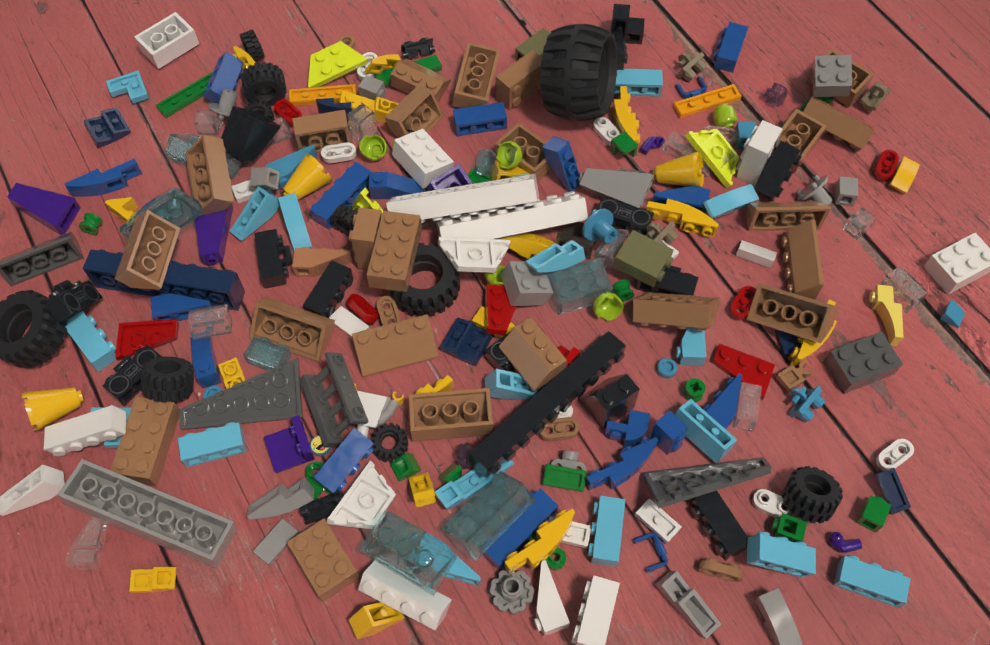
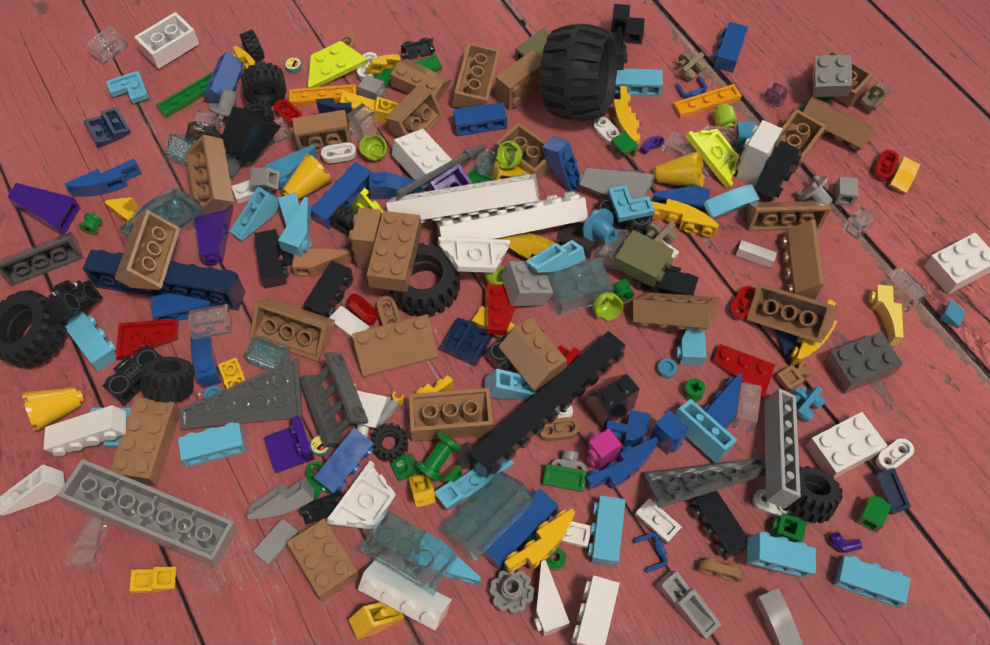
(106, 45): none -> clear brick
(197, 129): none -> clear smoke slope
(293, 65): none -> tile
(296, 235): none -> medium azure slope
(438, 456): none -> green piece
(467, 155): none -> dark grey bar
(602, 449): none -> dark pink brick
(628, 208): none -> medium azure plate
(781, 449): none -> light grey brick
(846, 445): none -> white brick

